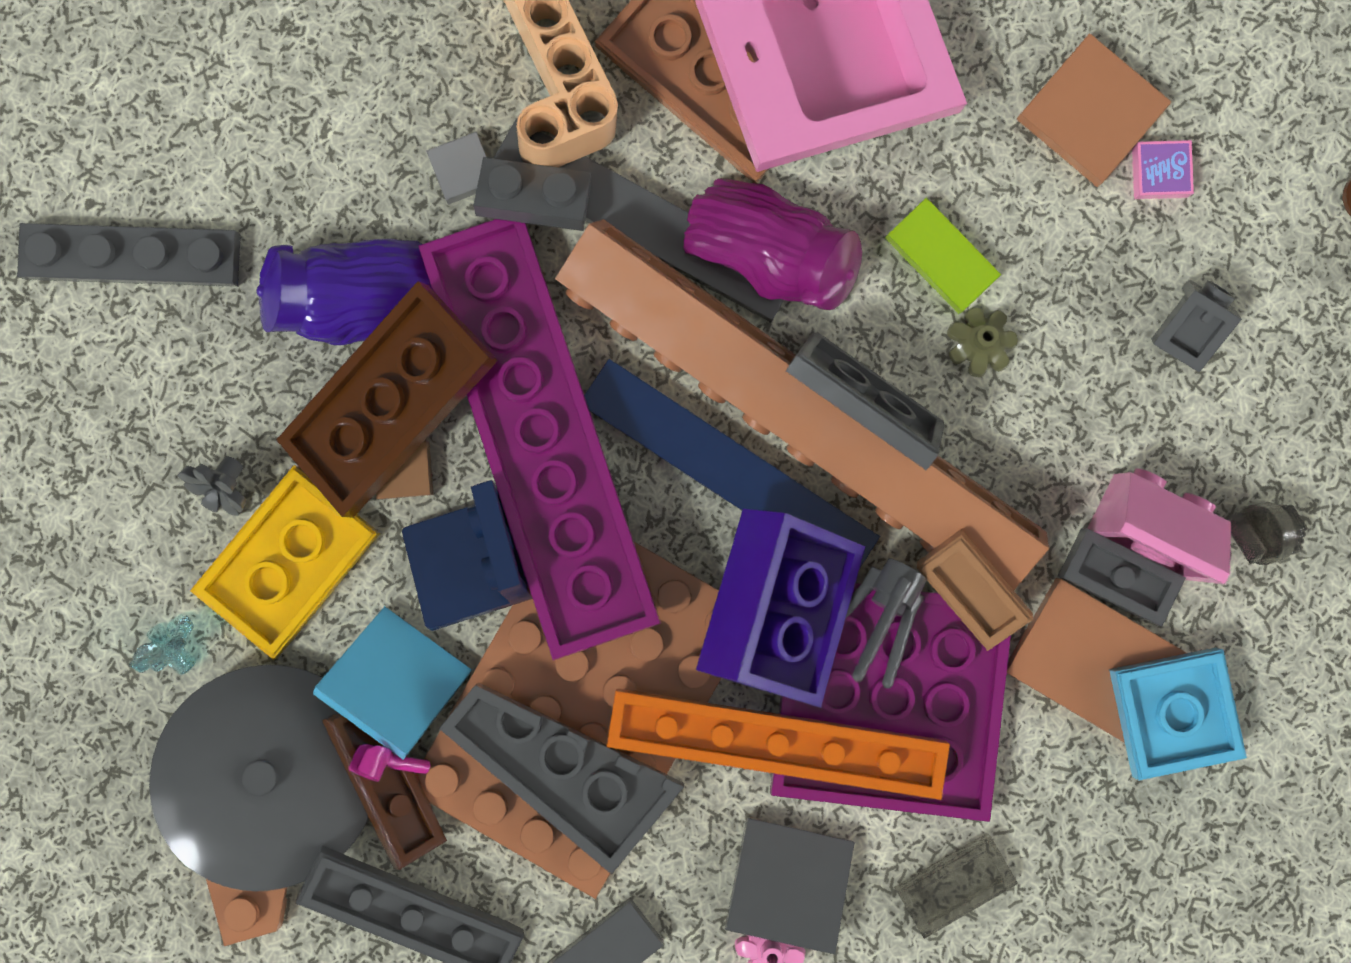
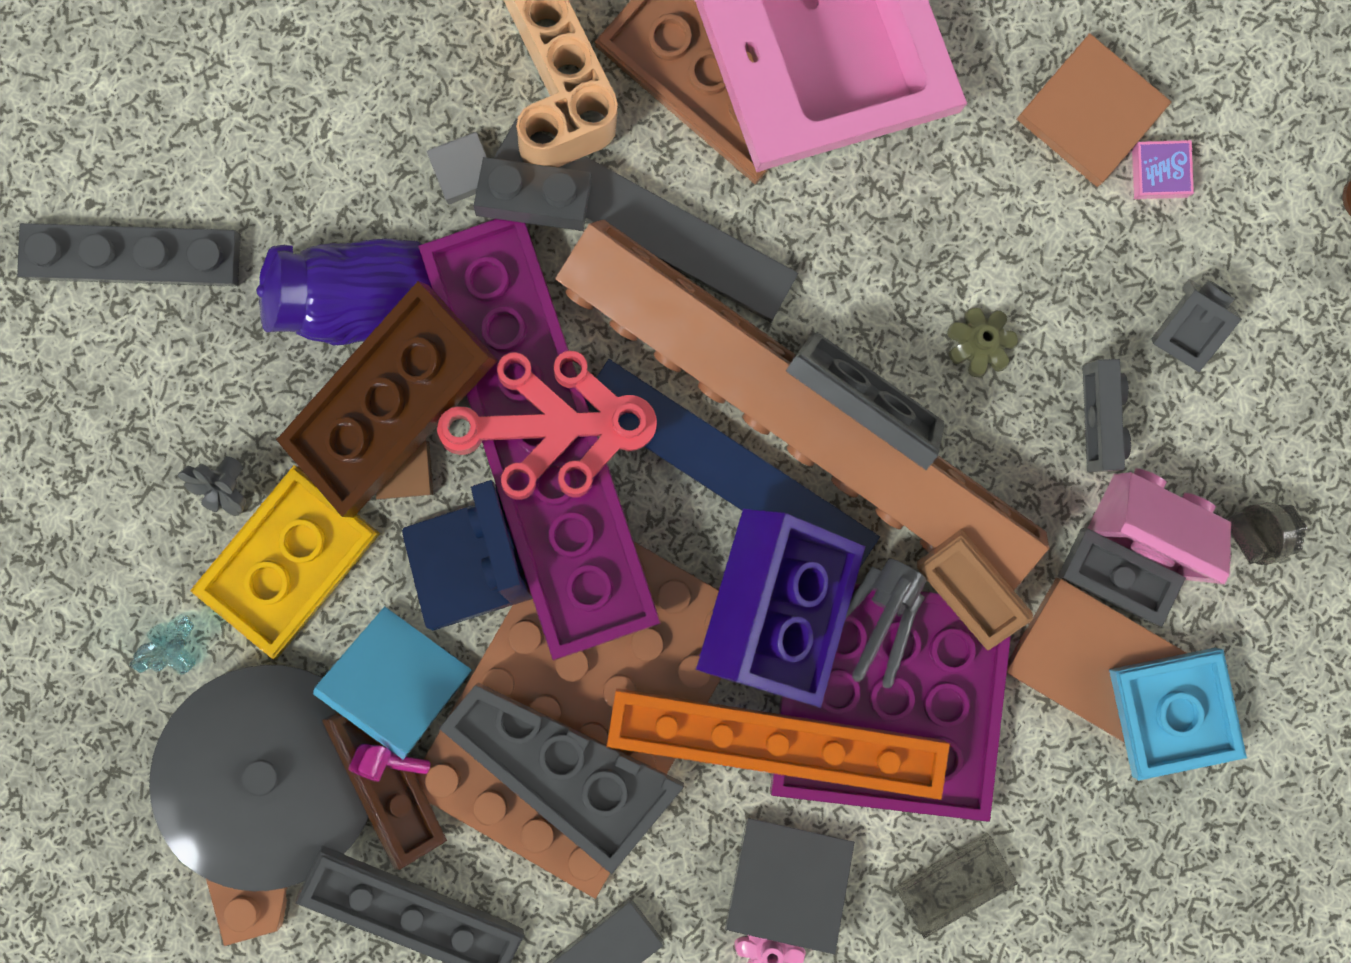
(557, 425): none -> coral plant
(774, 243): magenta hair -> none
(942, 256): lime tile -> none
(1104, 394): none -> dark grey plate

